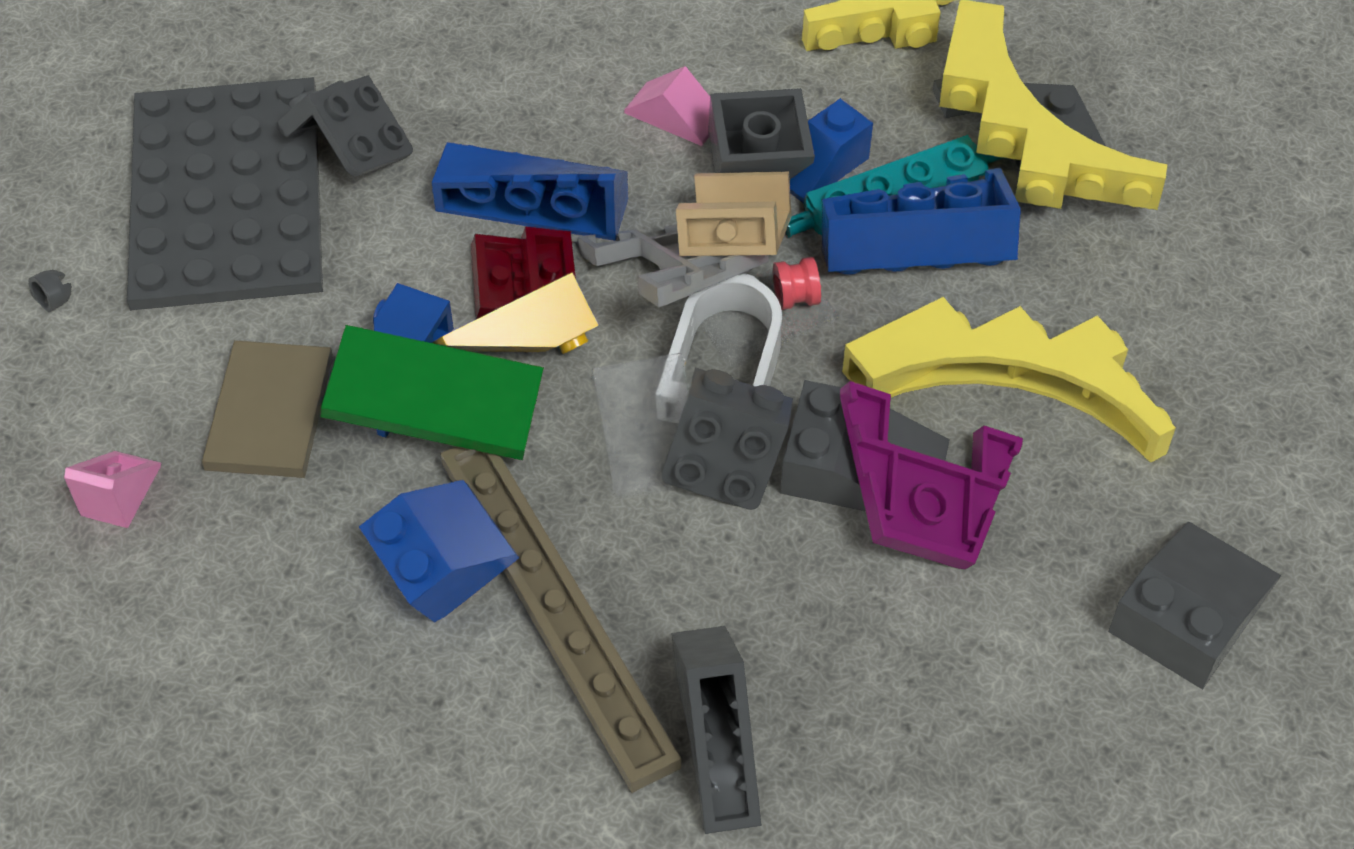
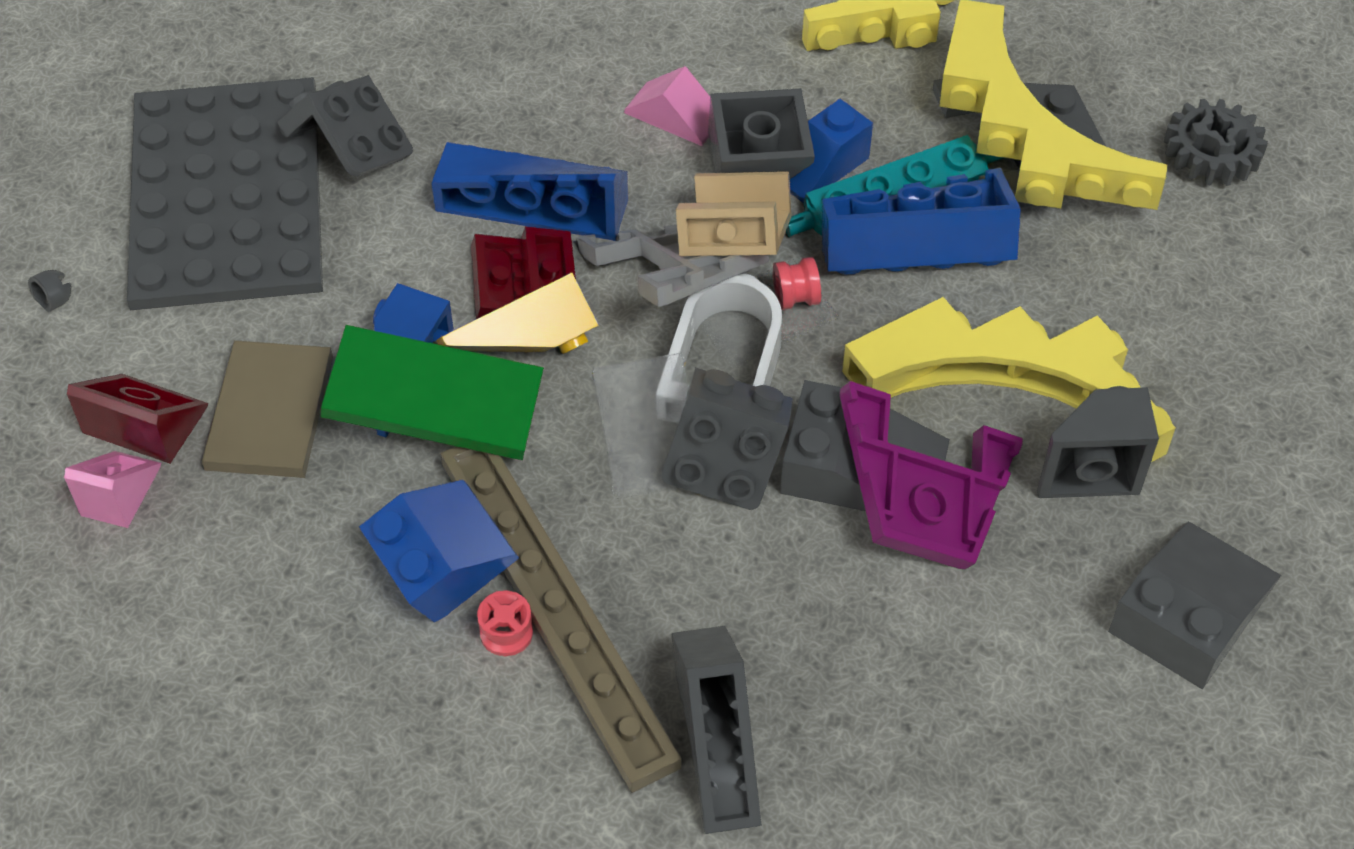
(135, 414): none -> dark red slope
(505, 610): none -> coral wheel
(1102, 446): none -> dark grey slope
(1211, 142): none -> dark grey gear

